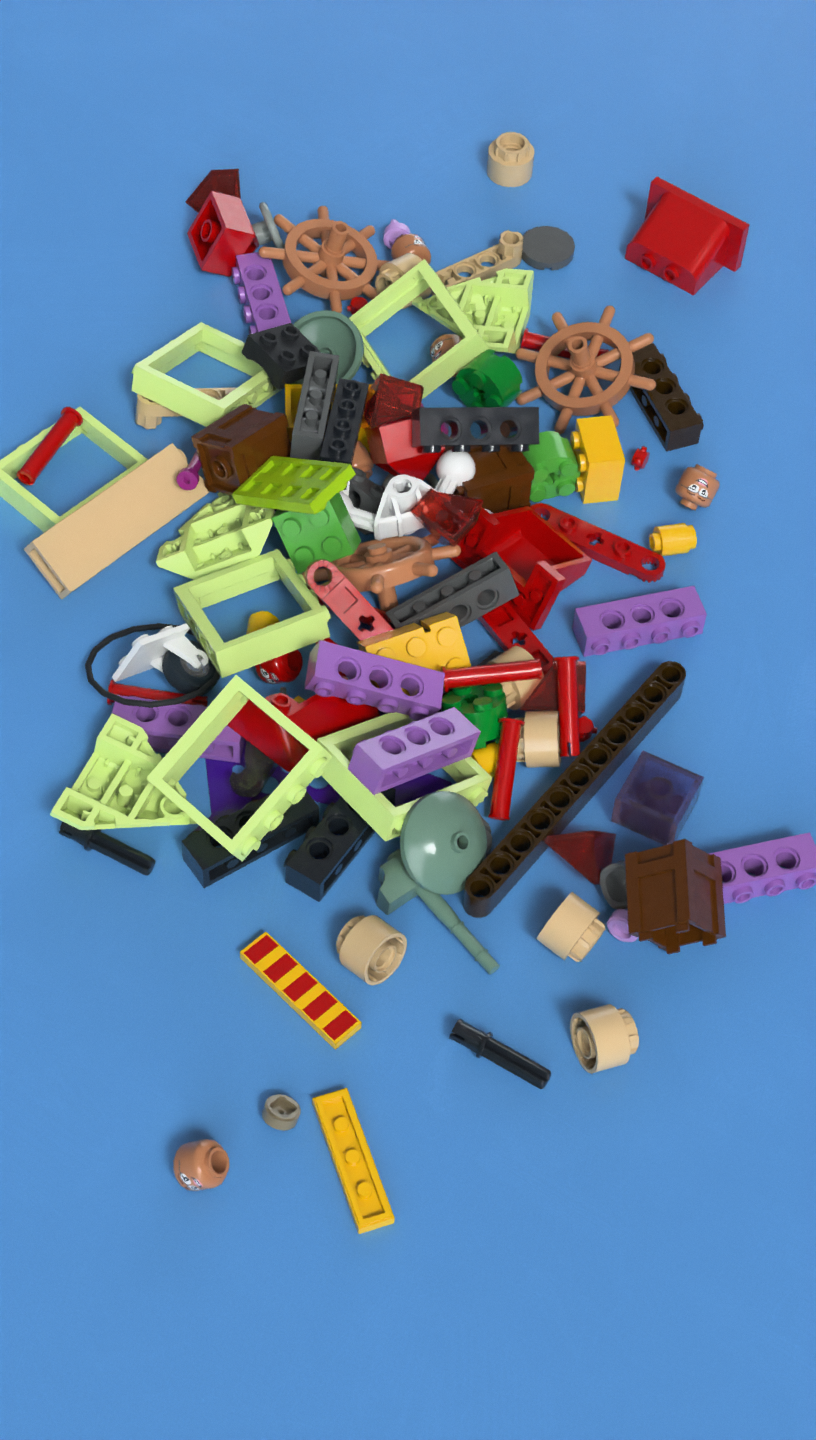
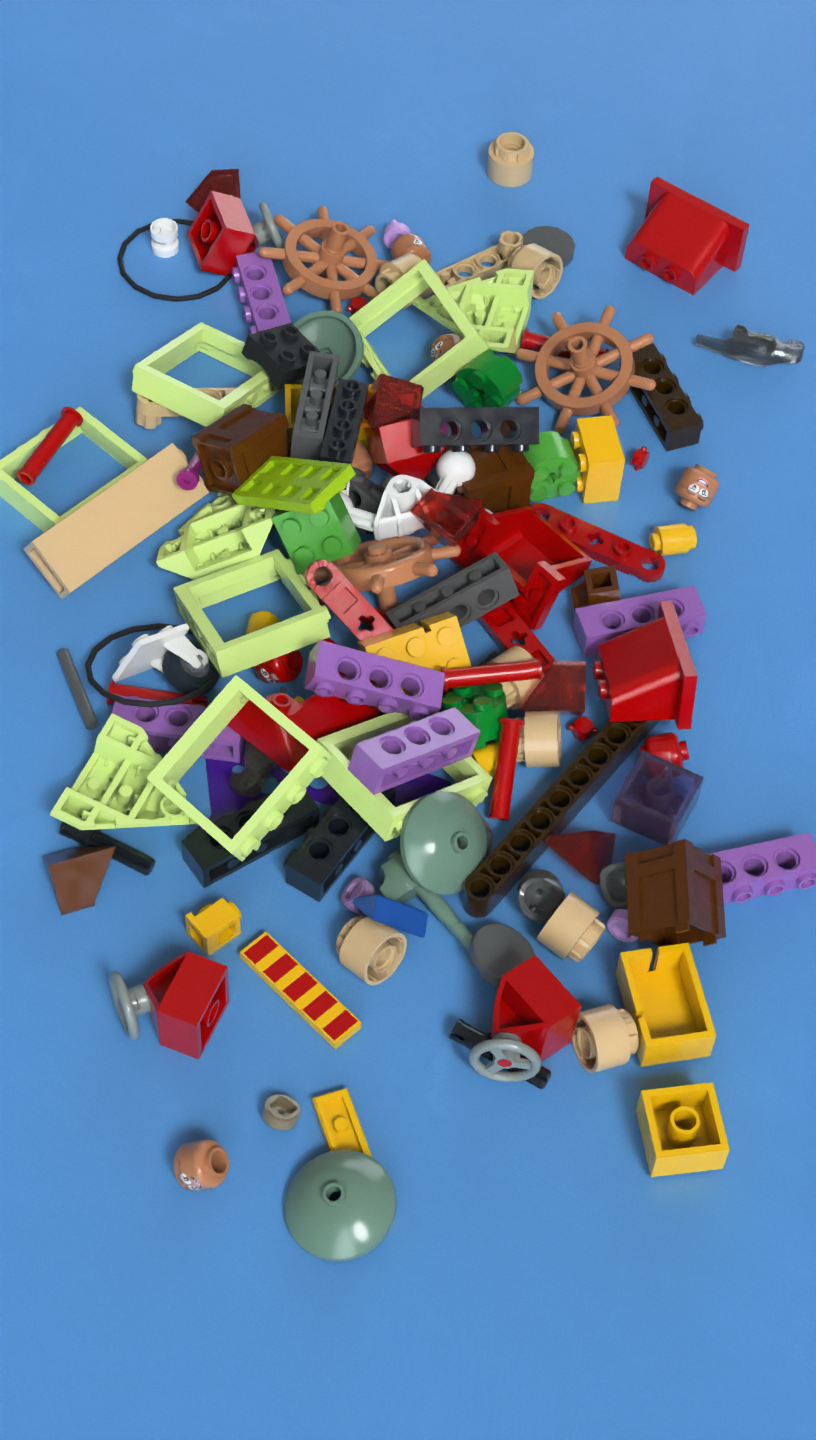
(77, 689): none -> dark grey bar
(77, 875): none -> reddish brown slope
(161, 296): none -> black piece
(164, 237): none -> white wheel
(183, 1001): none -> red piece
(214, 925): none -> yellow brick
(352, 1223): none -> sand green dish
(356, 888): none -> lavender tile
(393, 913): none -> blue slope
(497, 951): none -> dark grey tile
(528, 1018): none -> red piece
(540, 895): none -> dark grey piece
(544, 263): none -> tan piece
(568, 705): red pin -> none
(597, 588): none -> reddish brown brick
(648, 672): none -> red windscreen
(666, 1004): none -> yellow piece
(667, 747): none -> red head
(682, 1129): none -> yellow brick
(754, 348): none -> clear smoke animal

